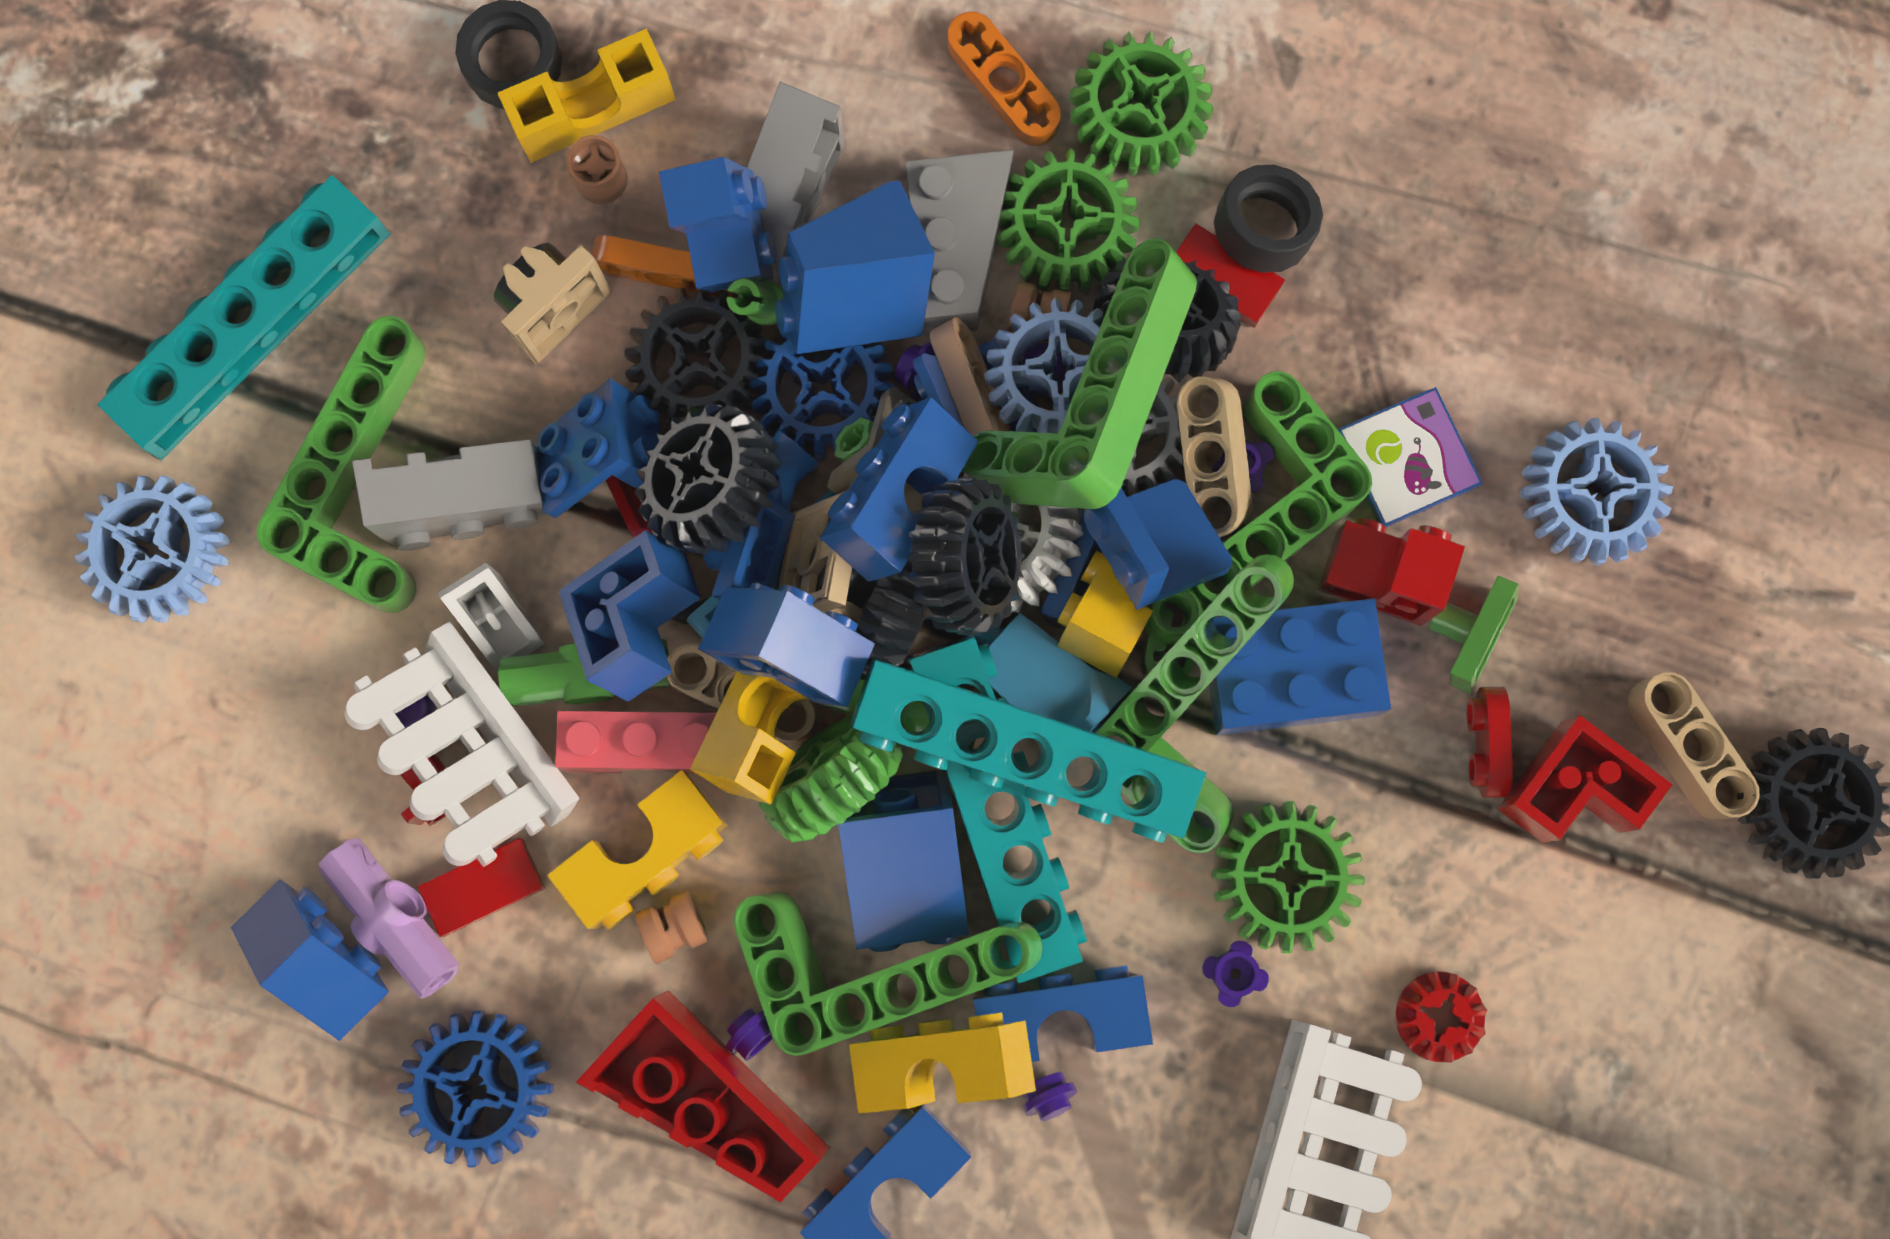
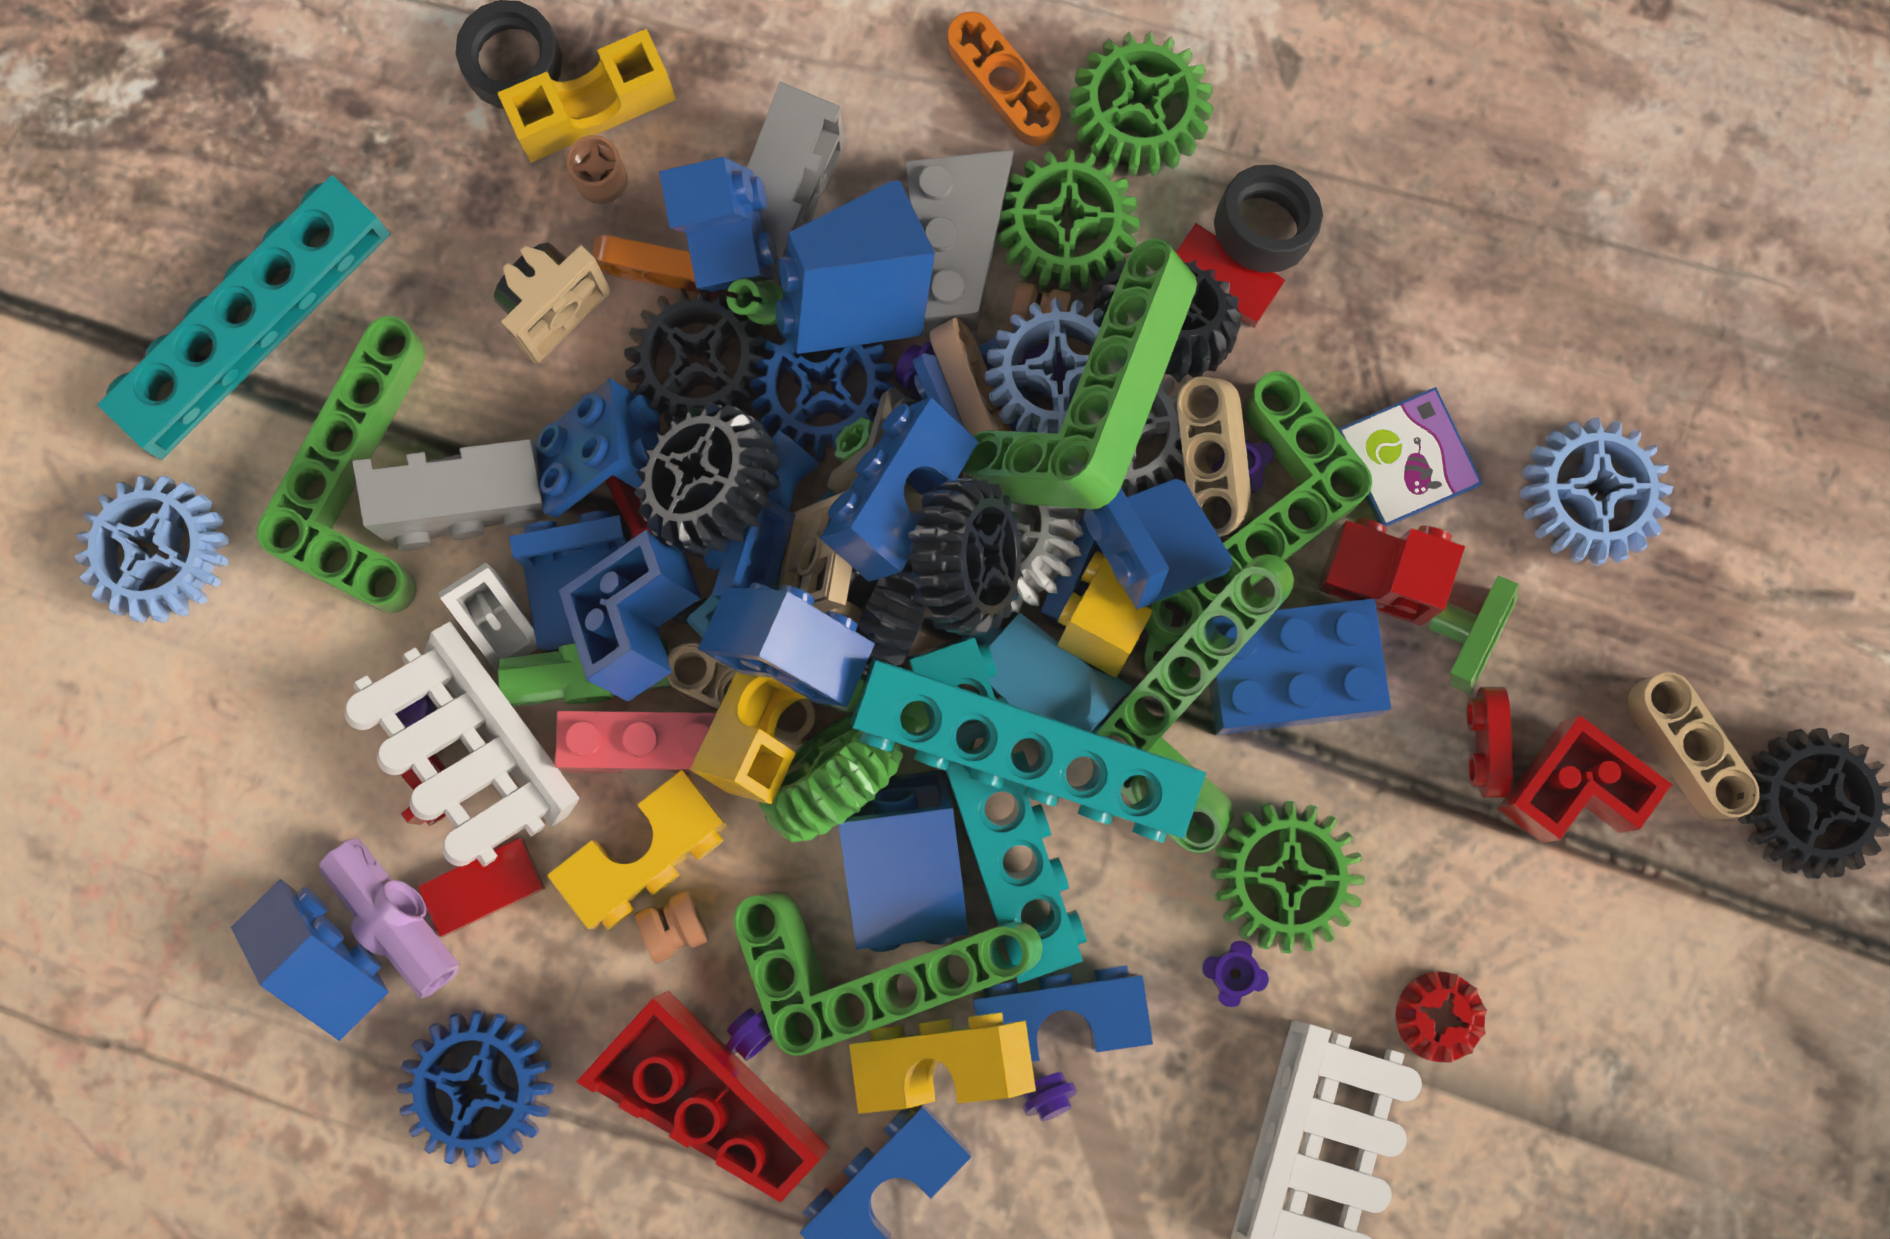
(555, 558): none -> blue bracket

